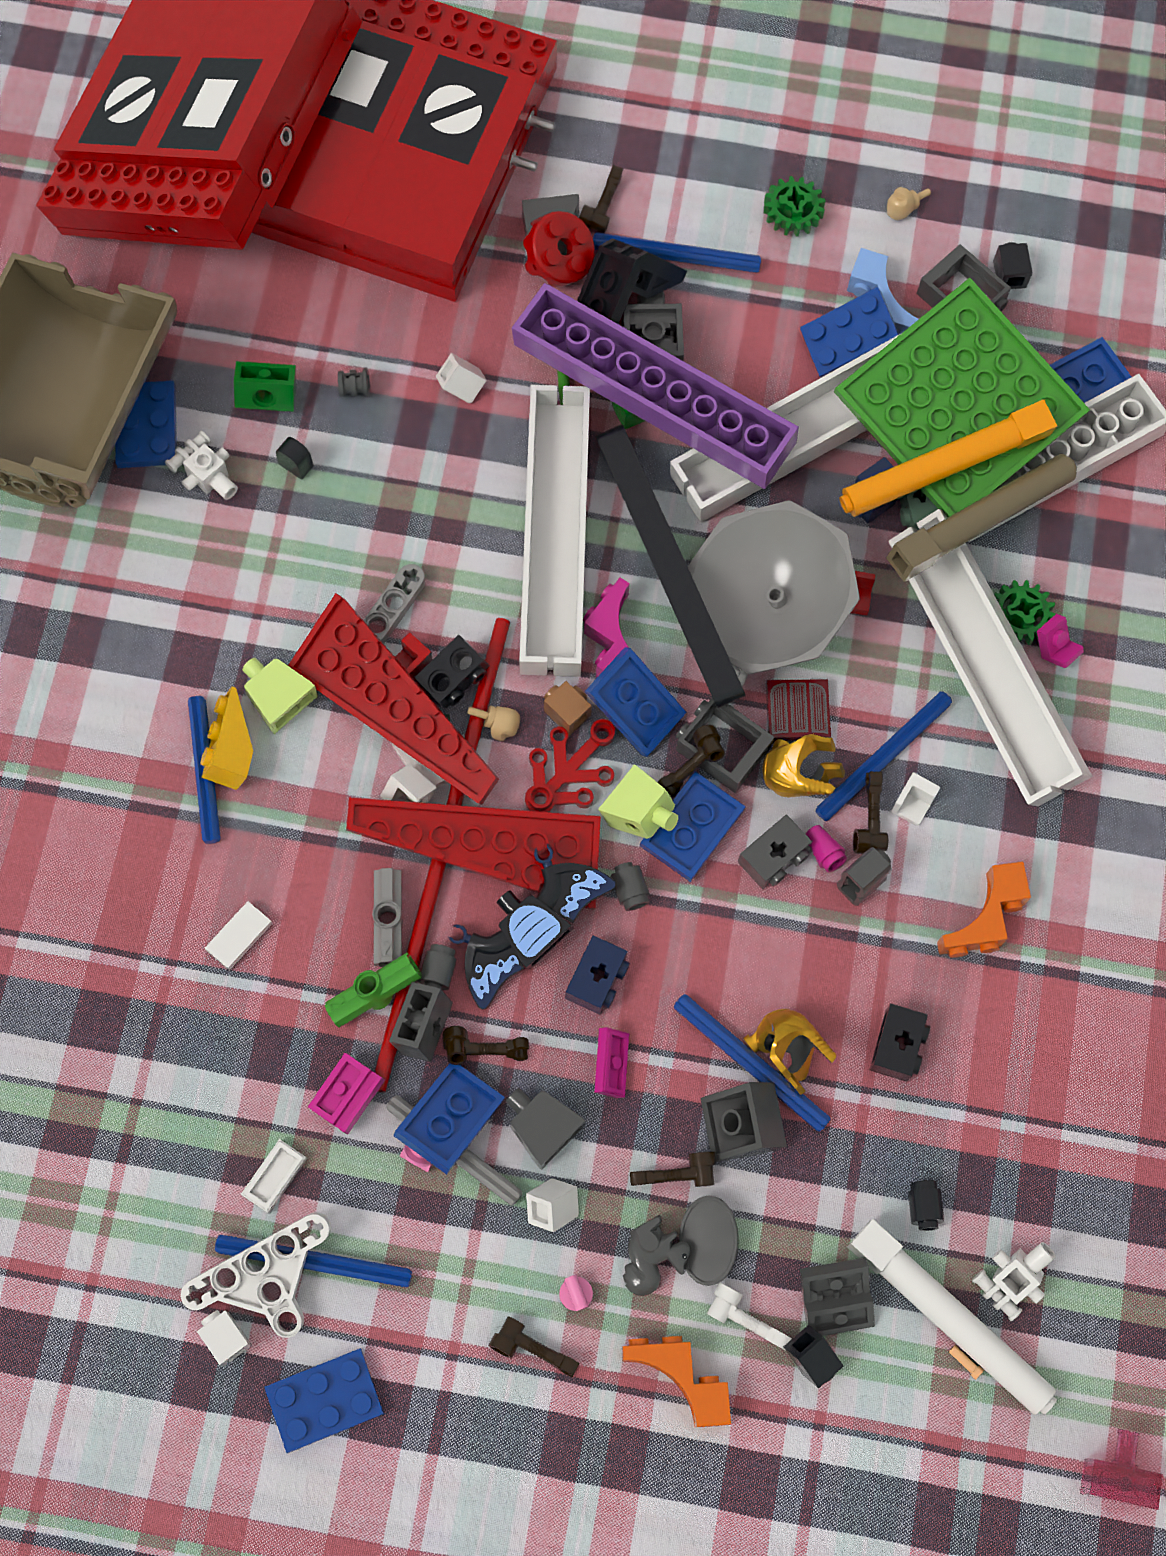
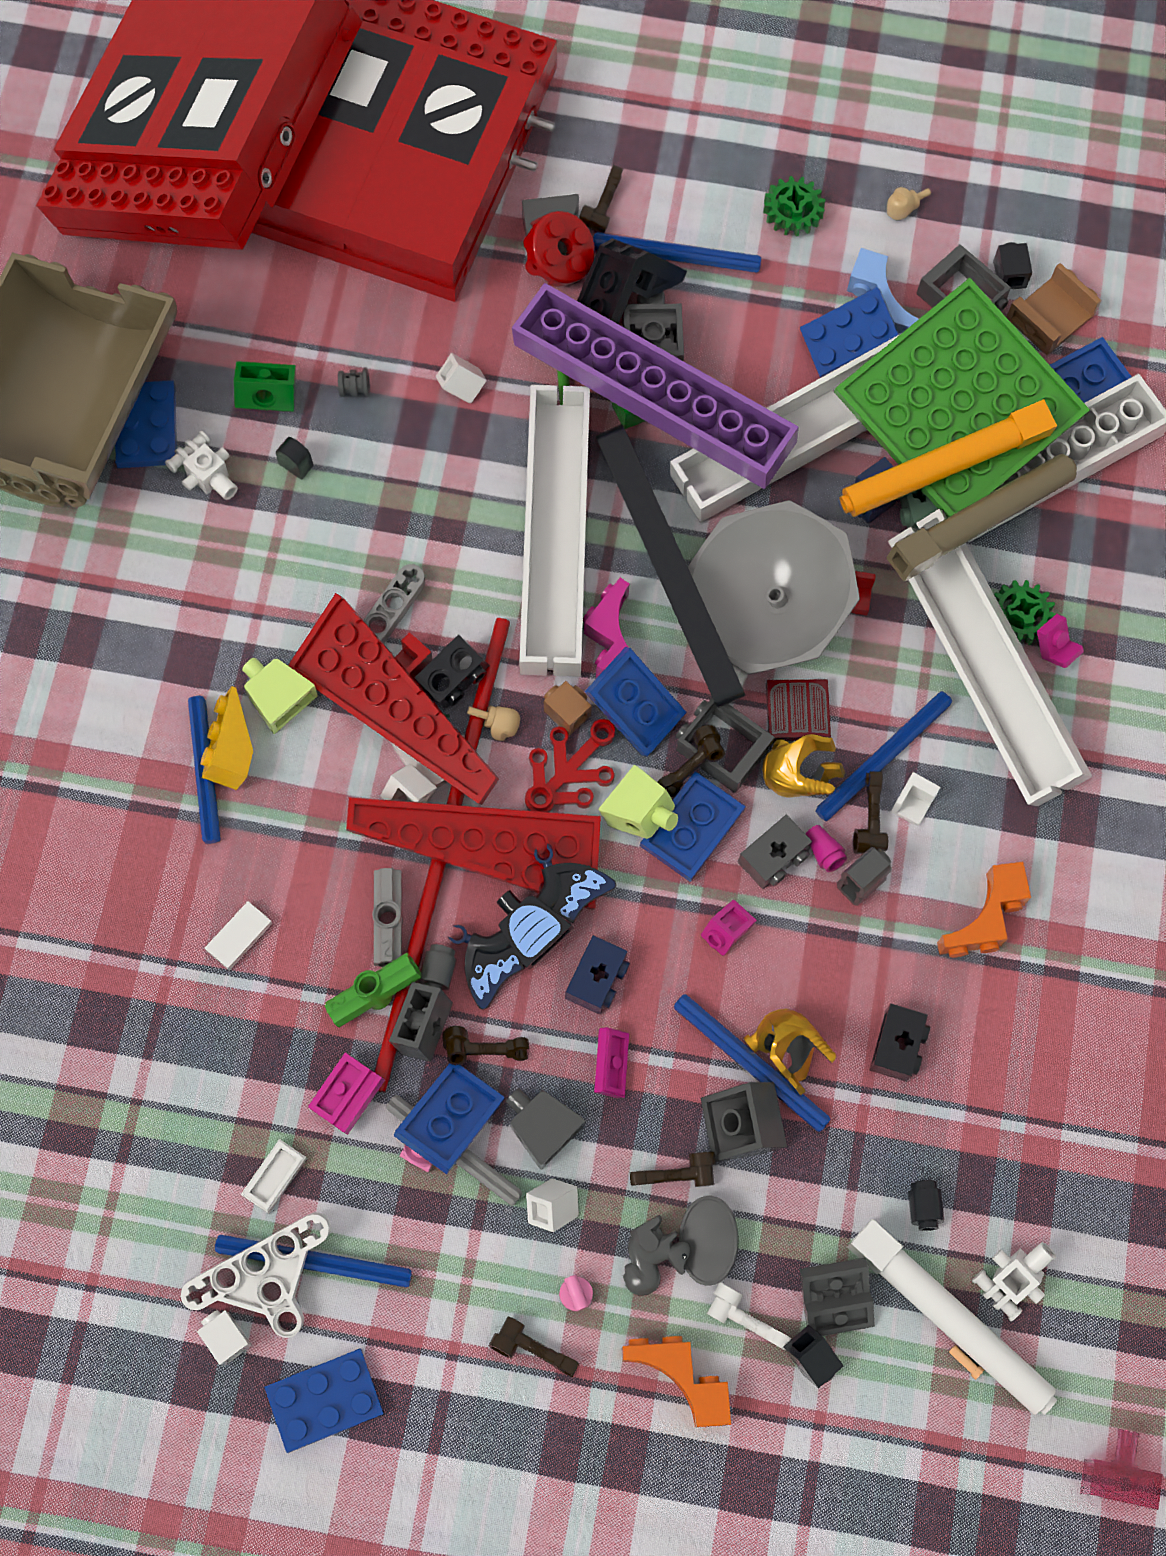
(631, 886): dark grey brick -> none
(727, 927): none -> dark pink bracket
(1054, 310): none -> medium nougat panel

